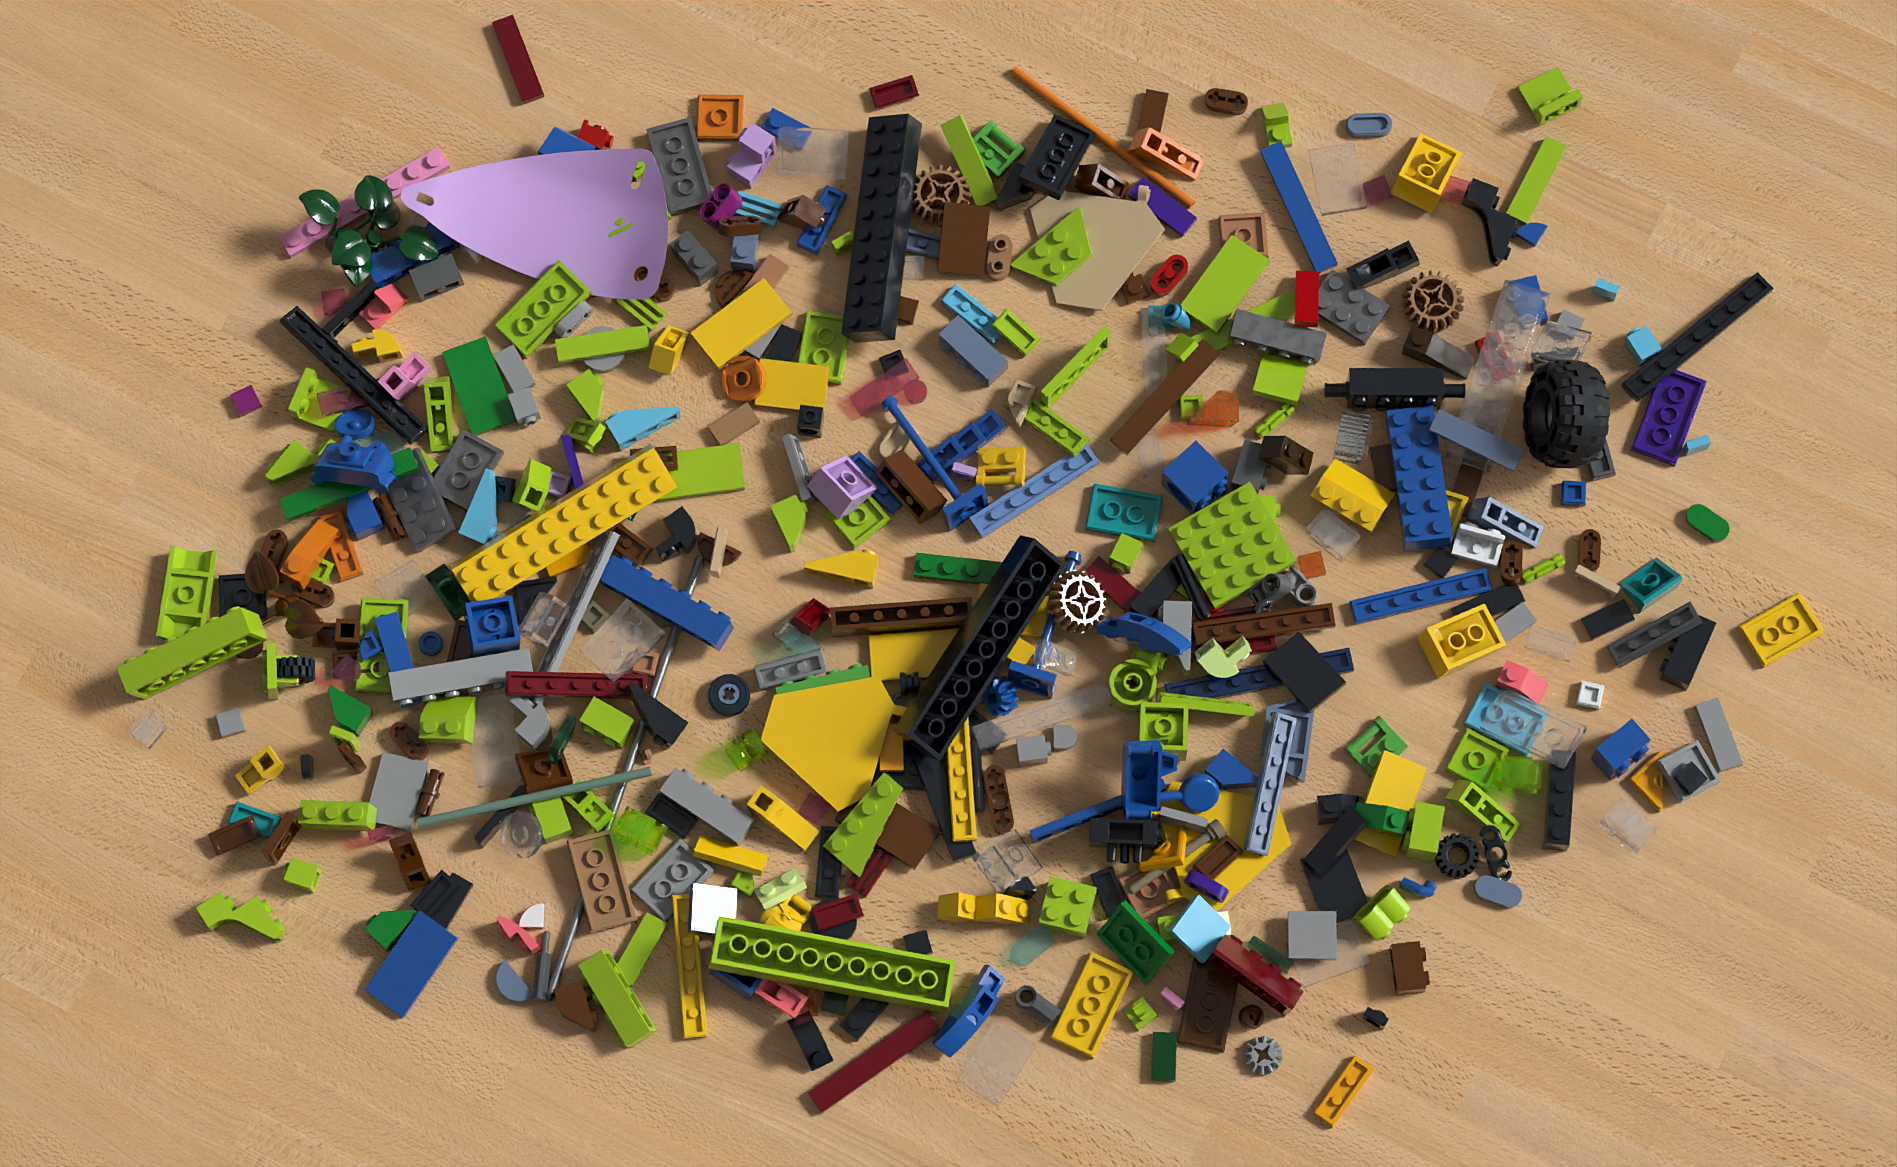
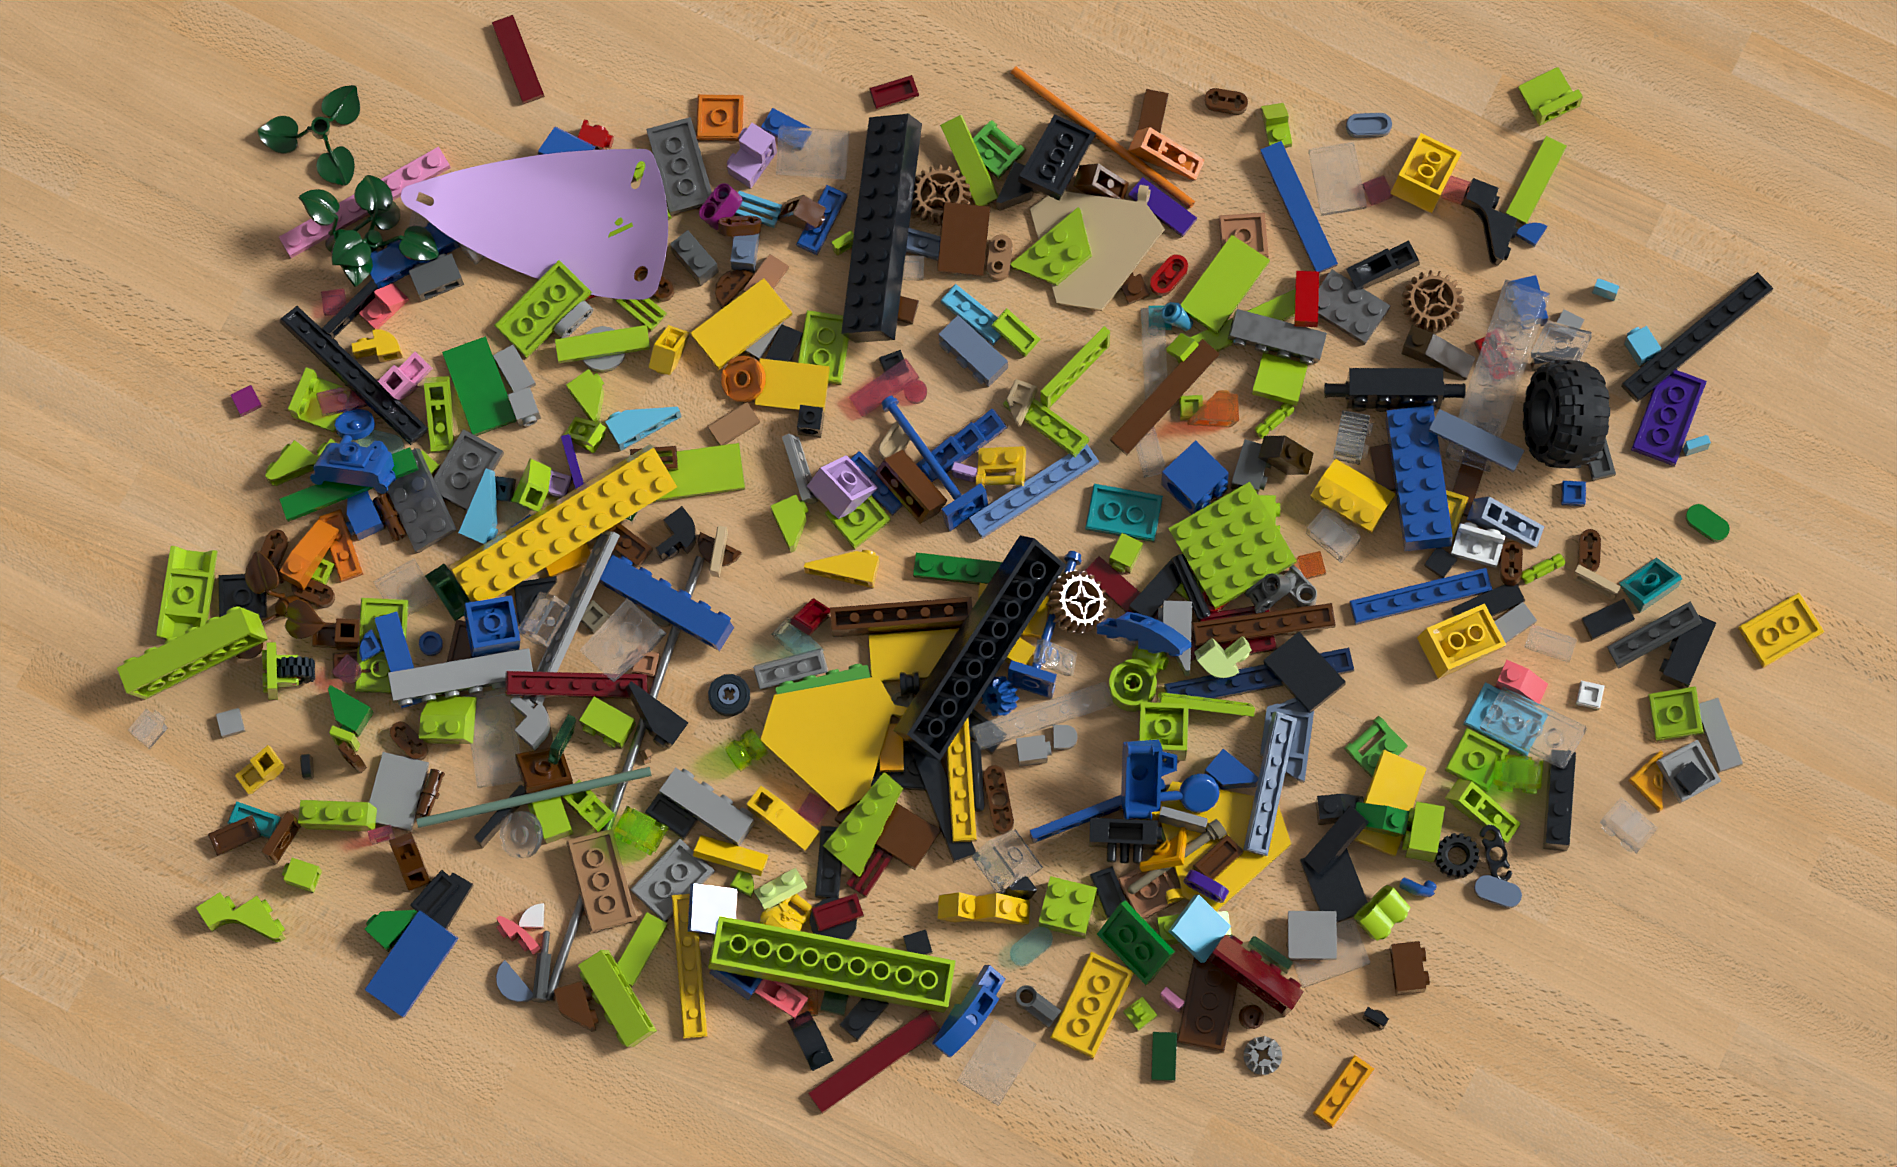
(336, 165): none -> dark green plant
(1621, 749): blue brick -> none
(1676, 713): none -> lime tile

